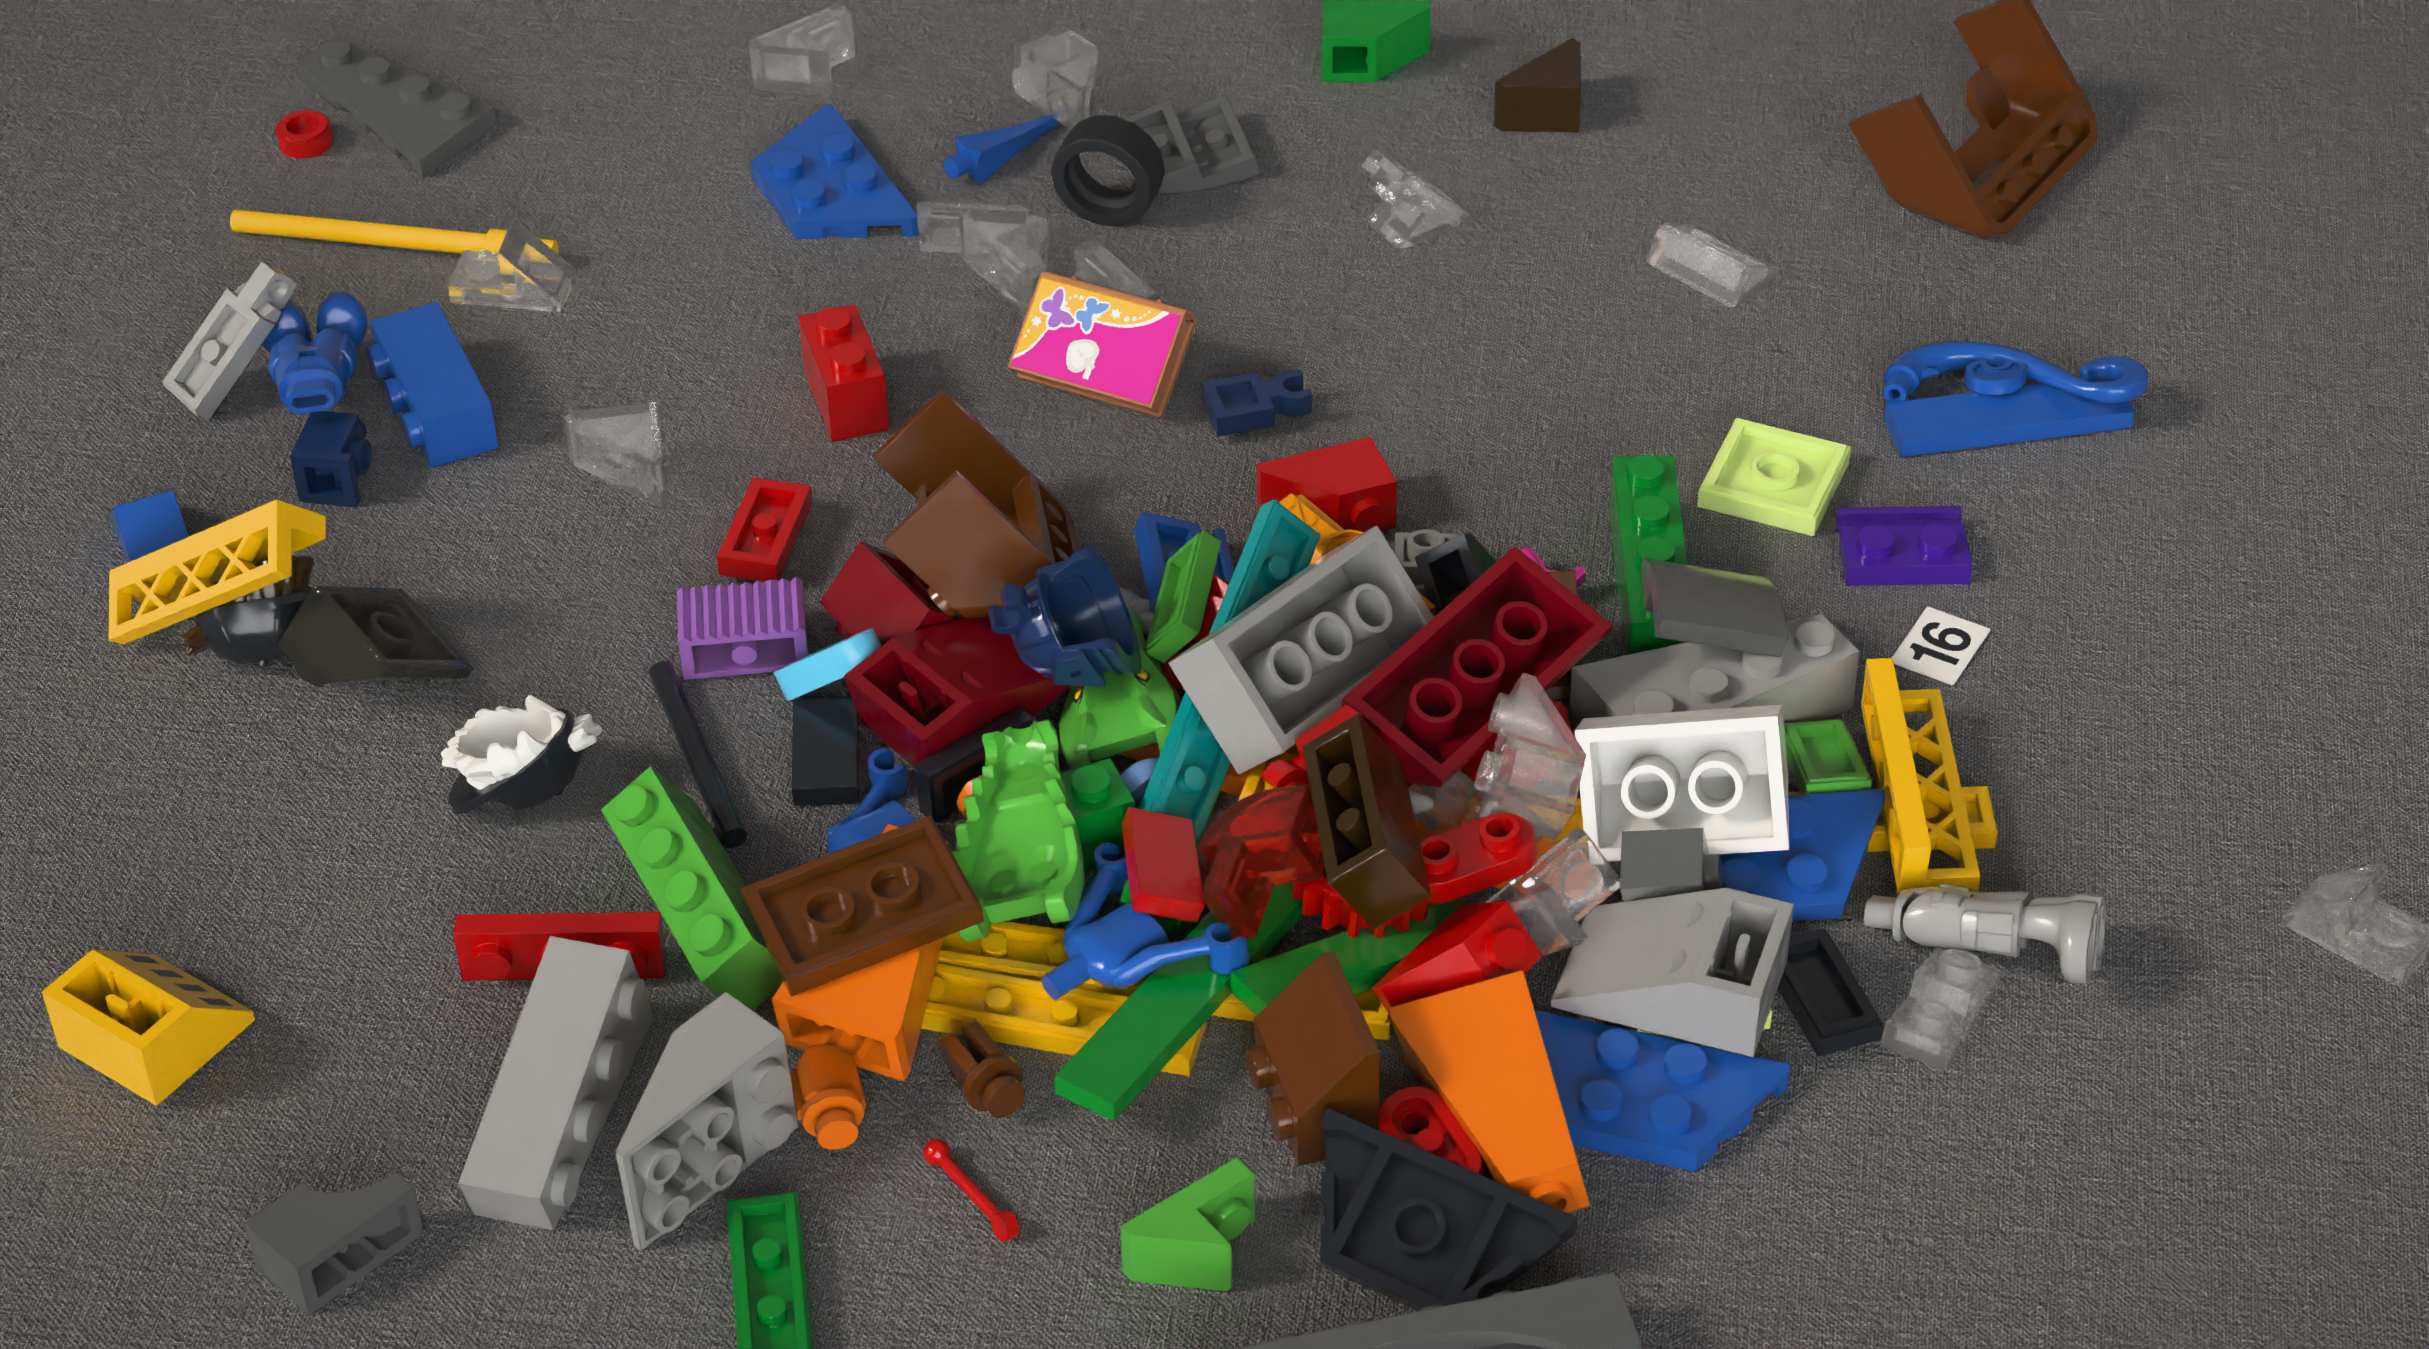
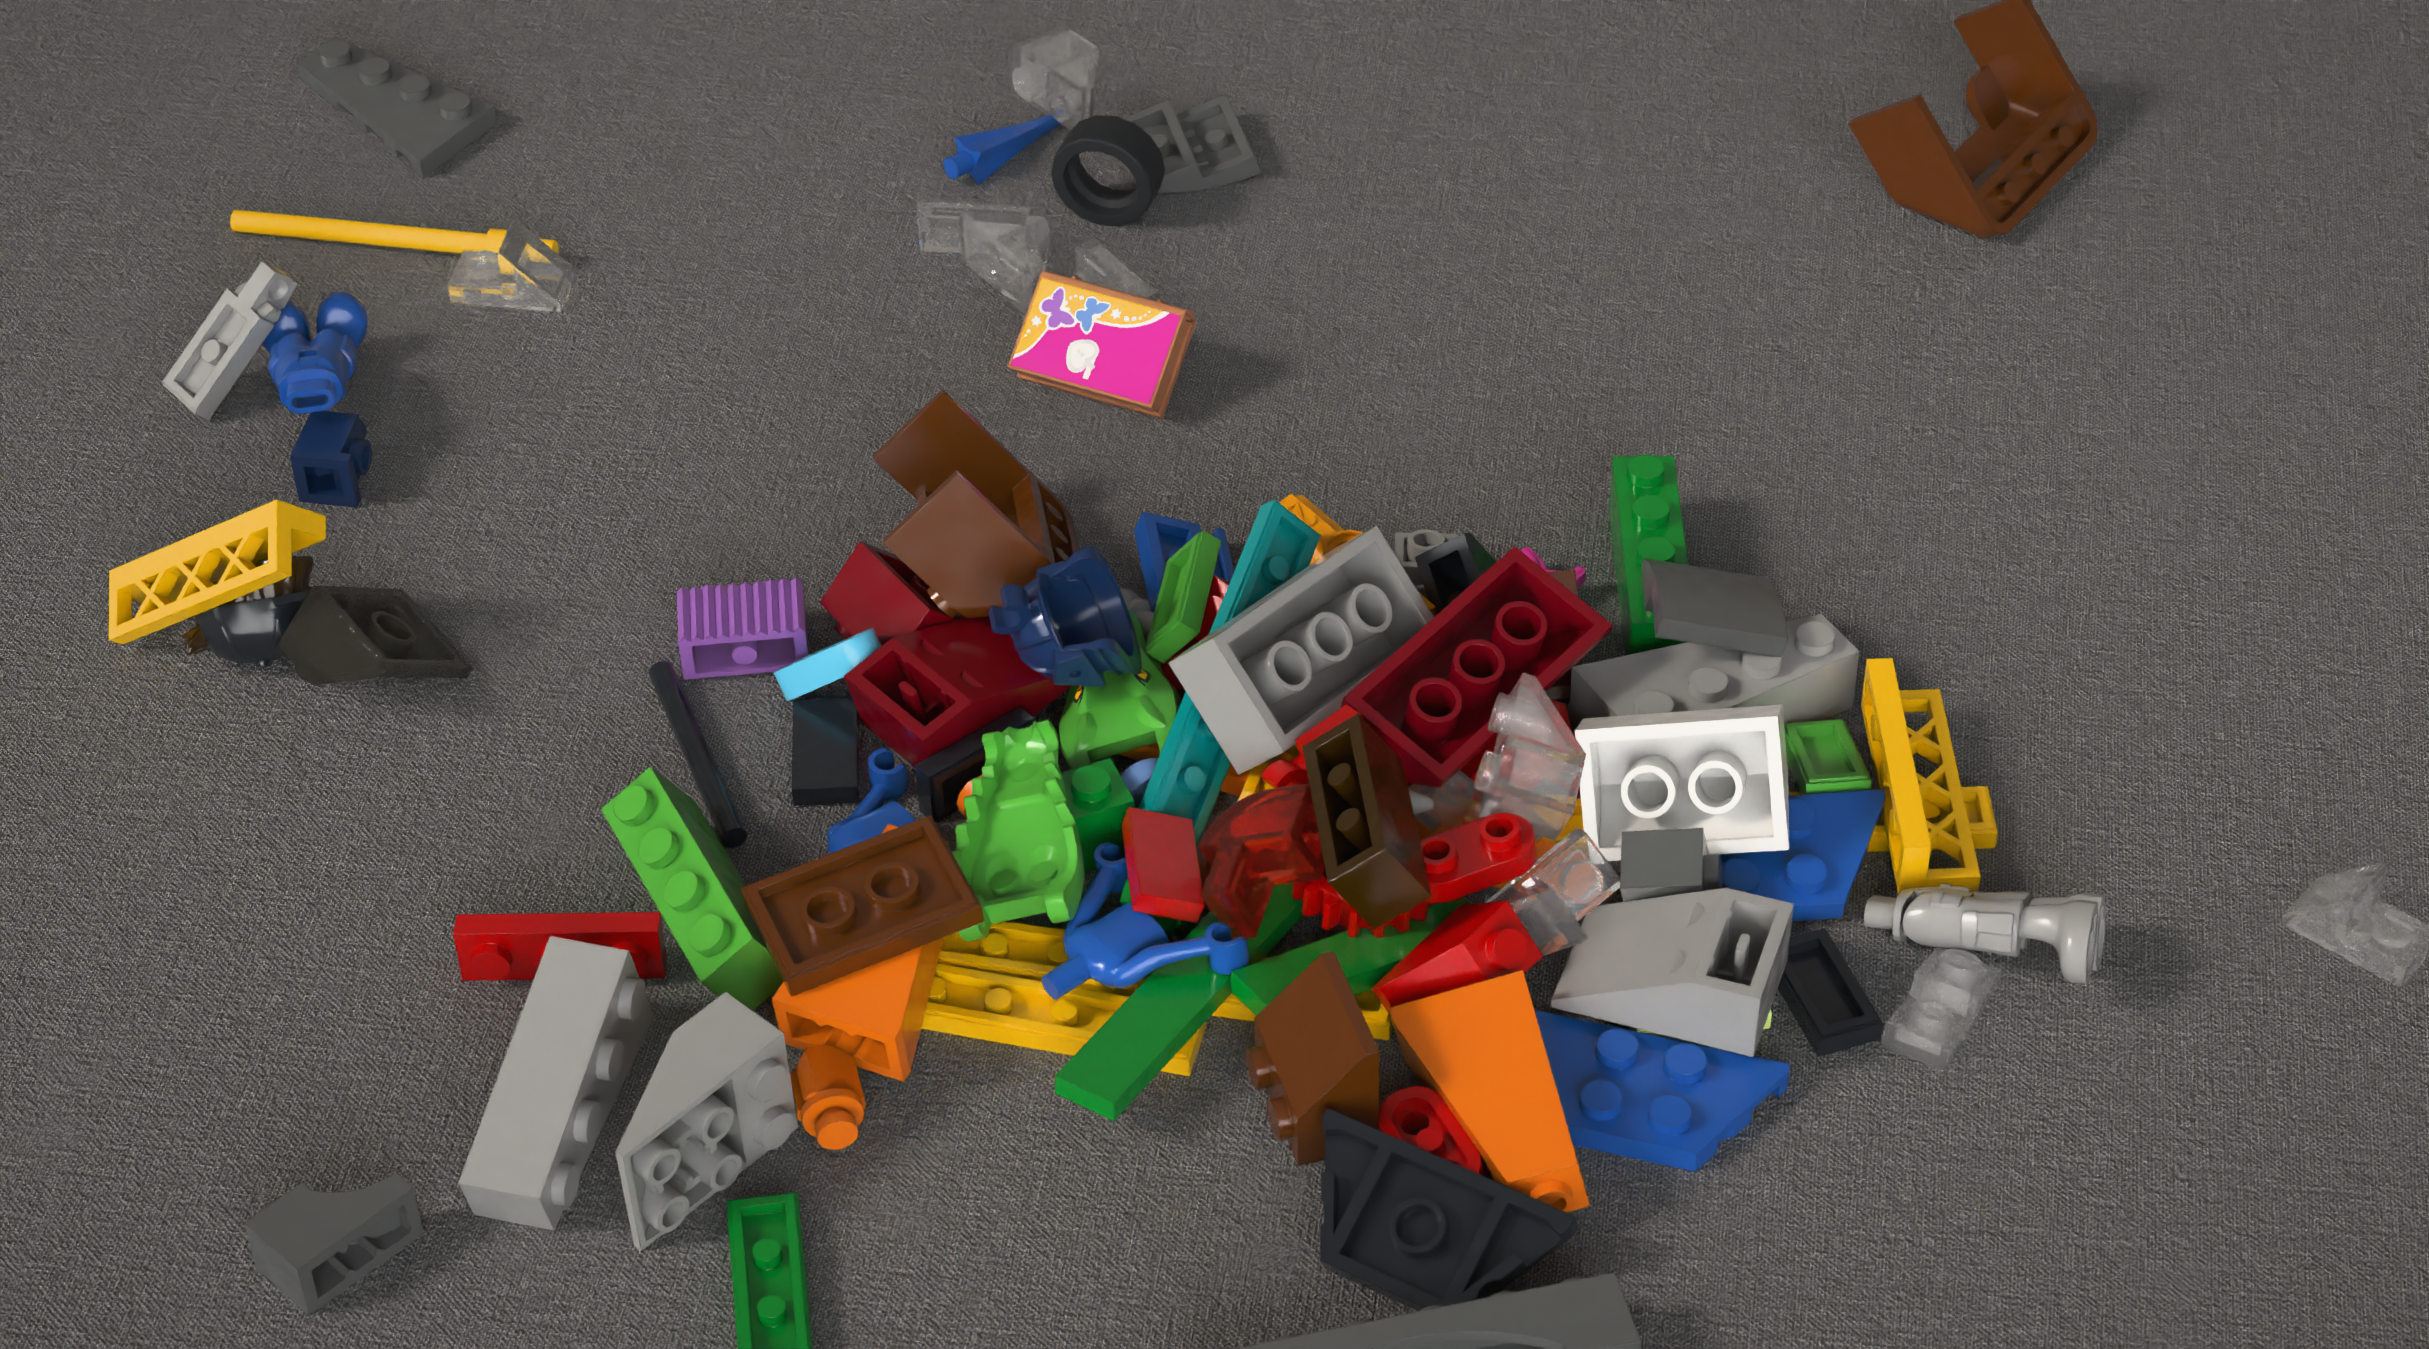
(141, 1020): yellow slope -> none
(148, 524): blue slope -> none
(304, 134): red tile -> none
(431, 385): blue brick -> none
(516, 755): white hair -> none
(621, 448): clear slope -> none
(764, 530): red plate -> none
(802, 52): clear slope -> none
(829, 182): blue wing -> none
(844, 372): red brick -> none
(990, 1078): reddish brown arm -> none
(1003, 1223): red hinge -> none
(1189, 1232): bright green slope -> none
(1249, 404): dark blue plate -> none
(1342, 480): red slope -> none
(1372, 37): green slope -> none
(1410, 204): clear slope -> none
(1542, 93): dark brown slope -> none
(1709, 264): clear slope -> none
(1774, 476): yellowish green tile -> none
(1903, 545): dark purple plate -> none
(1940, 645): white sticker -> none
(1992, 420): blue tile -> none
(2003, 370): blue plant -> none

